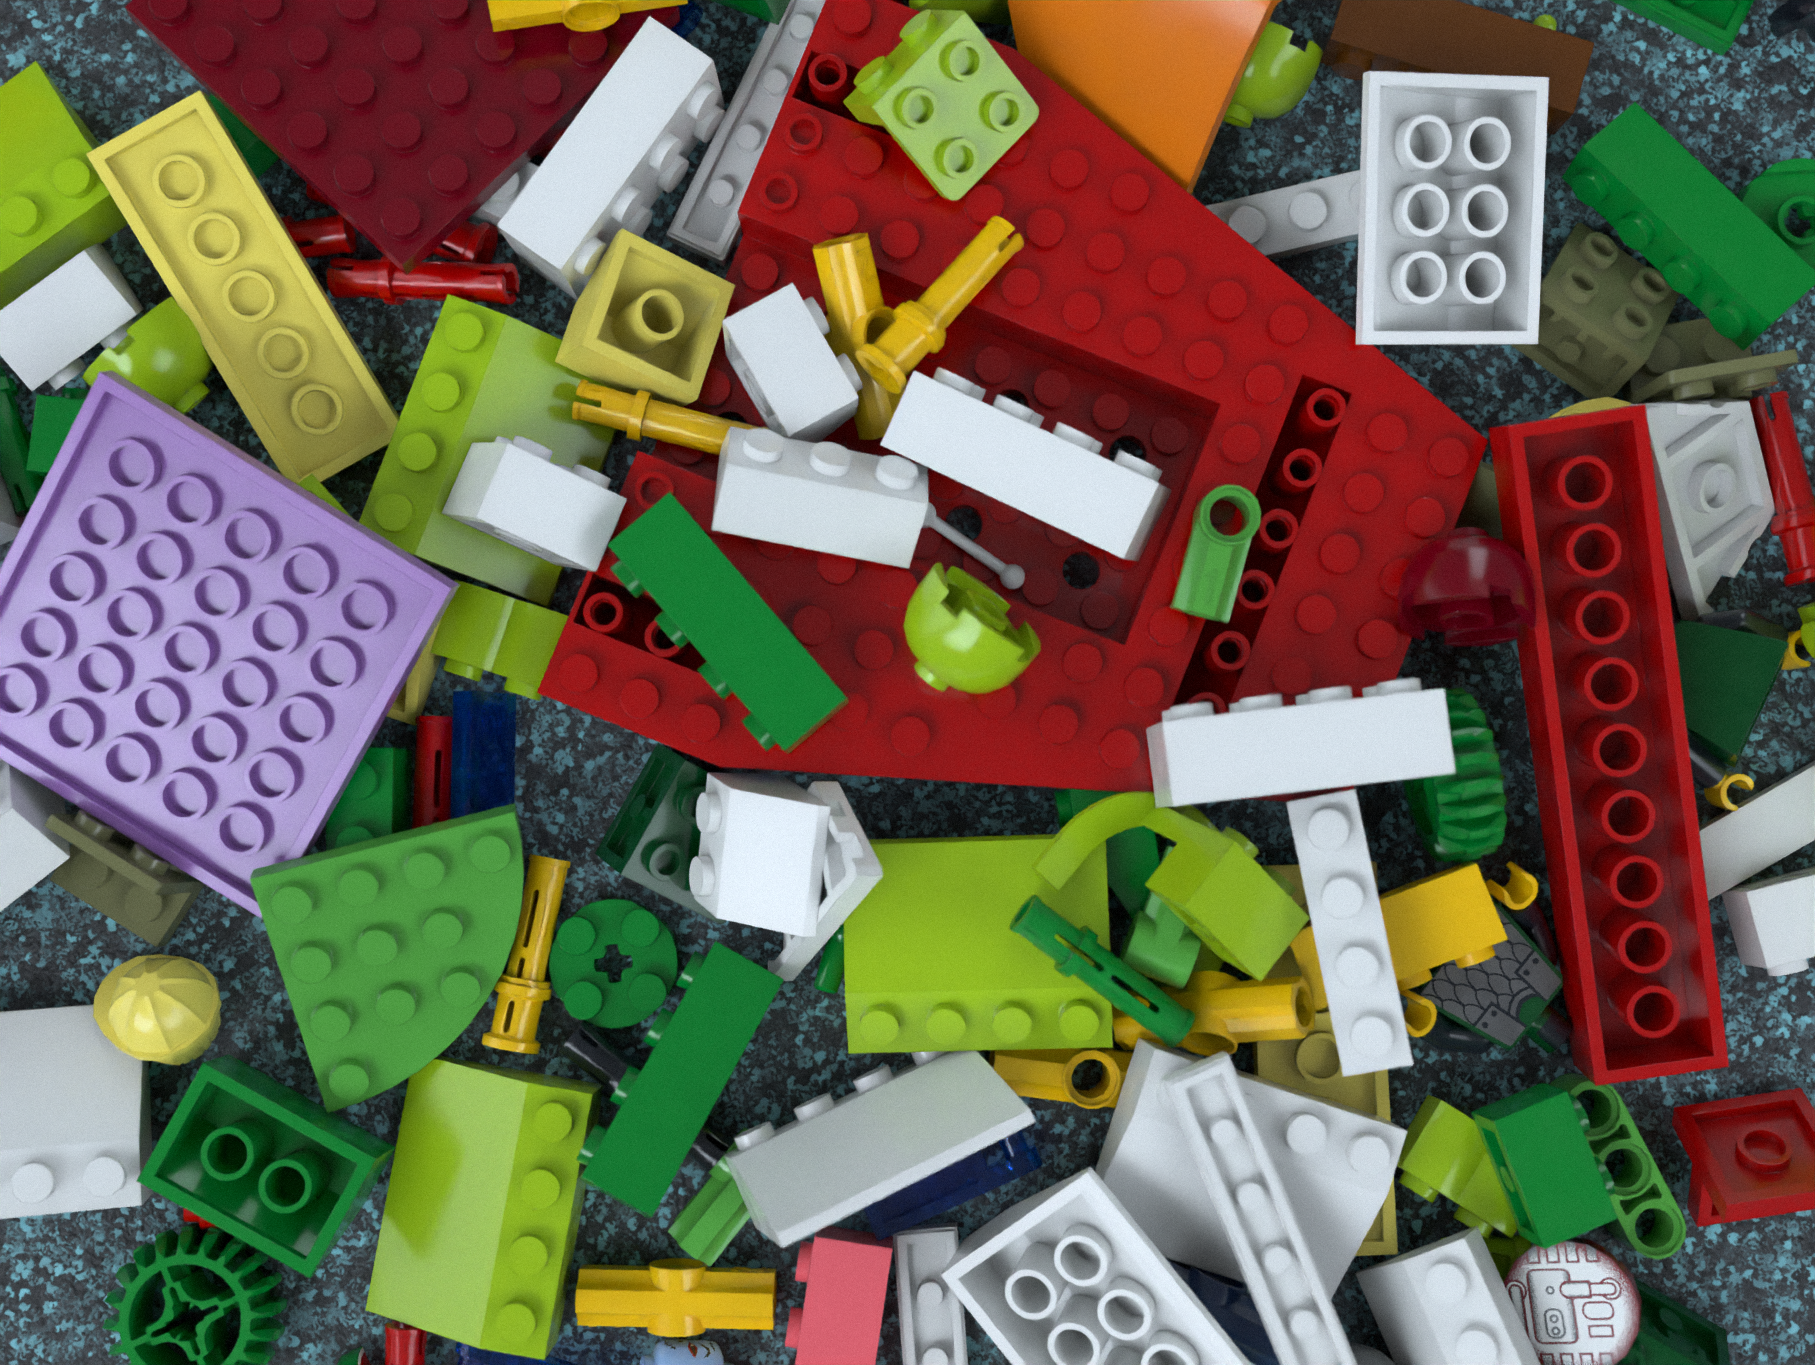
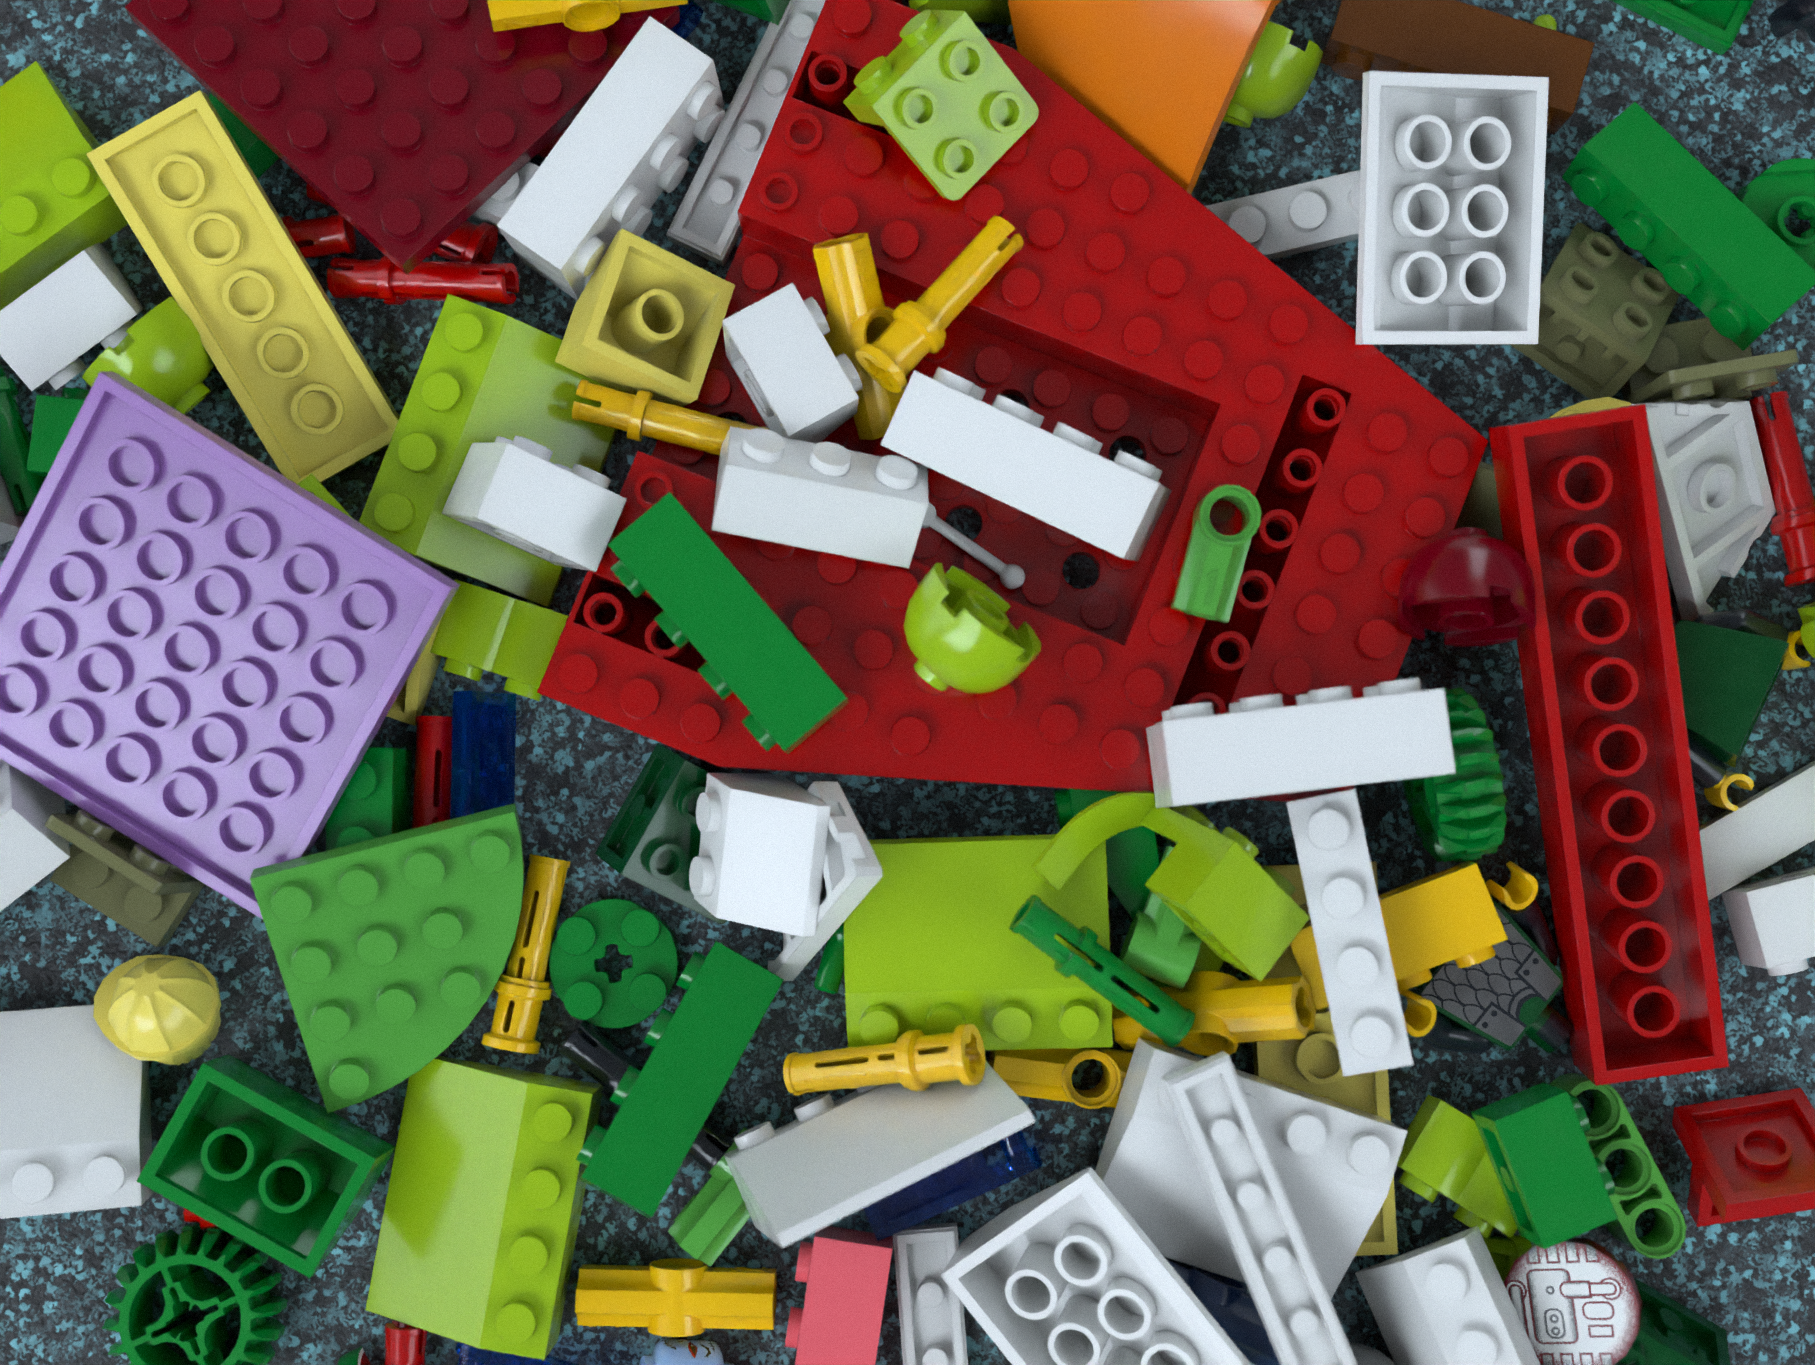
(912, 1061): none -> yellow pin

